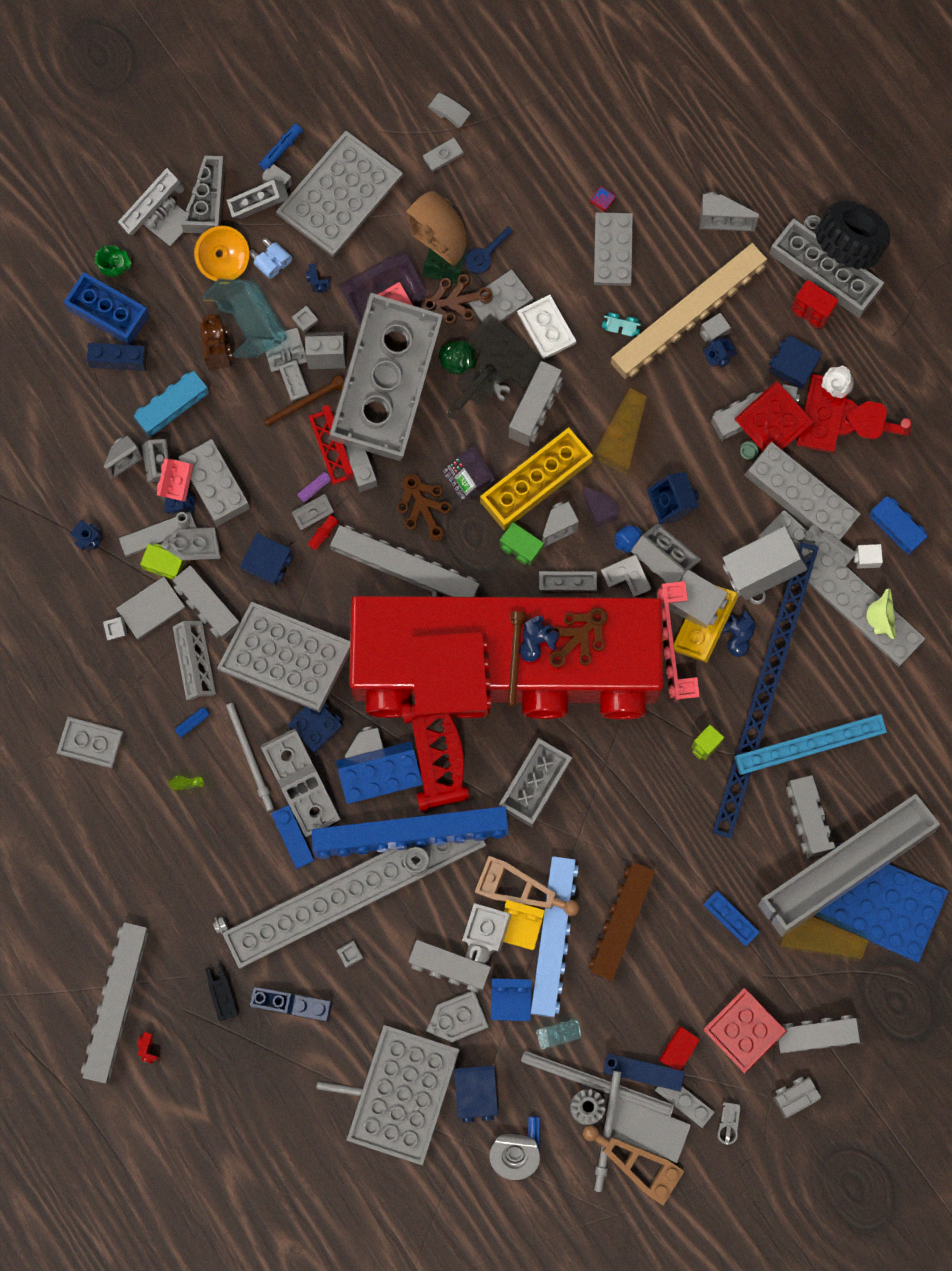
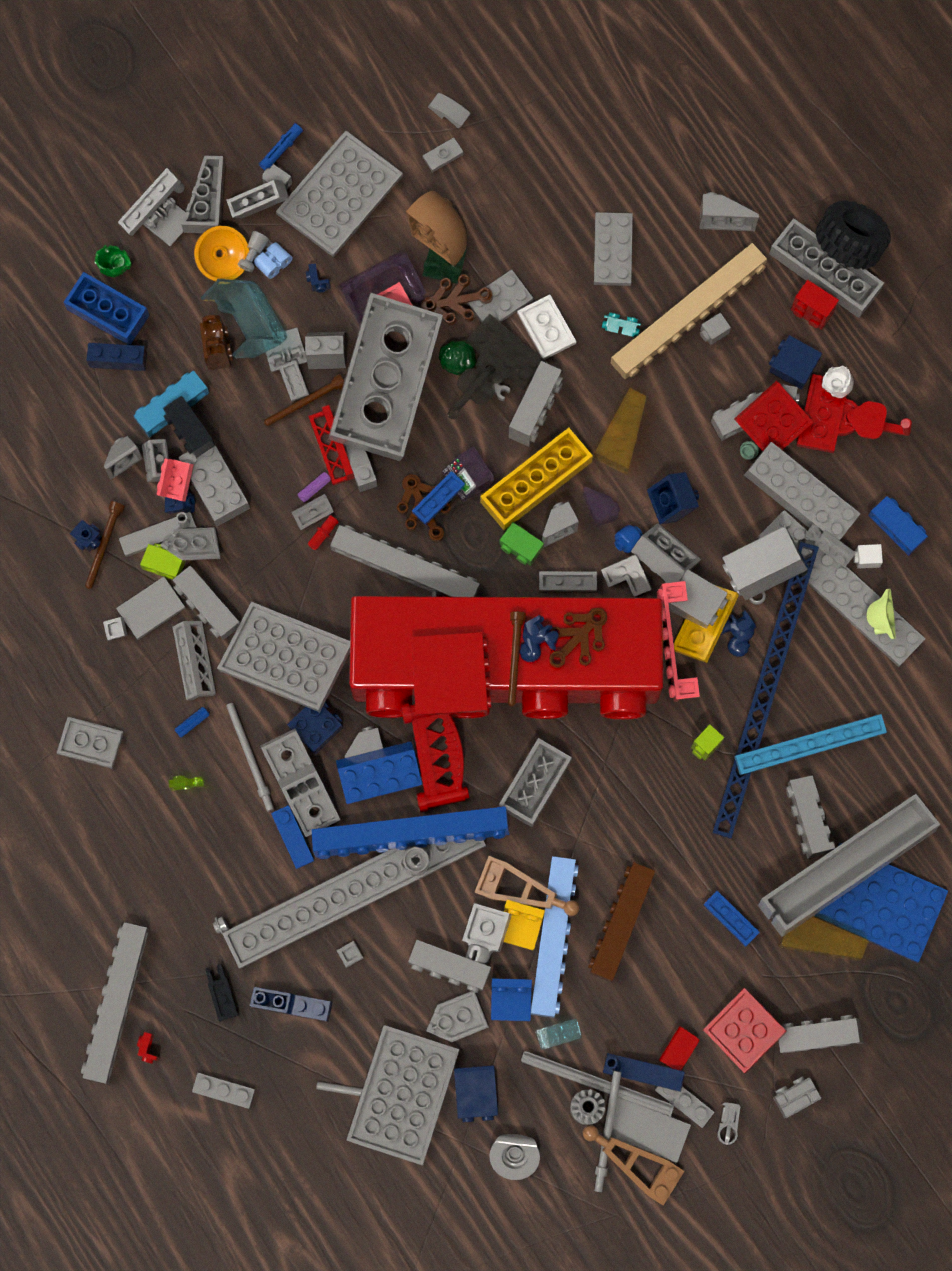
(115, 510): none -> reddish brown piece
(188, 427): none -> black brick
(223, 1090): none -> light grey plate
(256, 245): none -> light grey piece
(266, 560): dark blue brick -> none
(305, 319): light grey plate -> none
(438, 498): none -> blue plate
(479, 260): dark blue piece -> none
(534, 1129): blue axle -> none
(602, 199): tile -> none
(720, 352): dark blue brick -> none
(812, 219): light grey plate -> none

